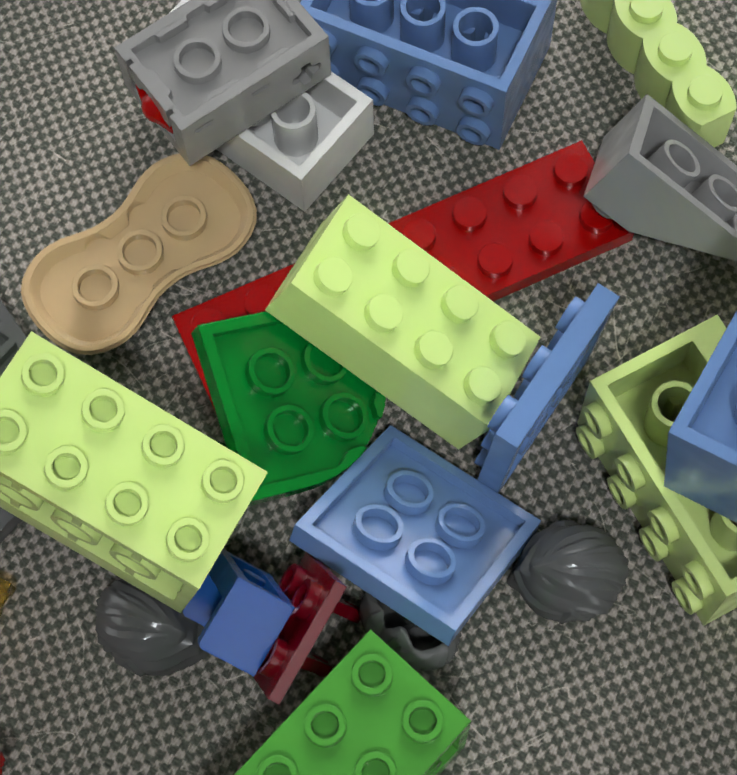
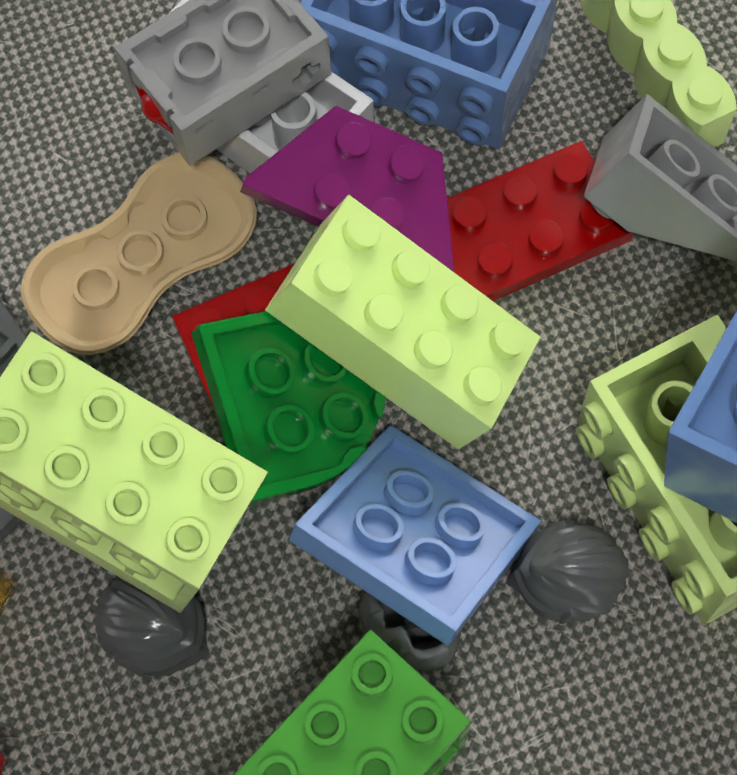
(239, 612): blue panel -> none
(315, 596): dark red plate -> none
(369, 162): none -> magenta wing
(543, 387): medium blue plate -> none

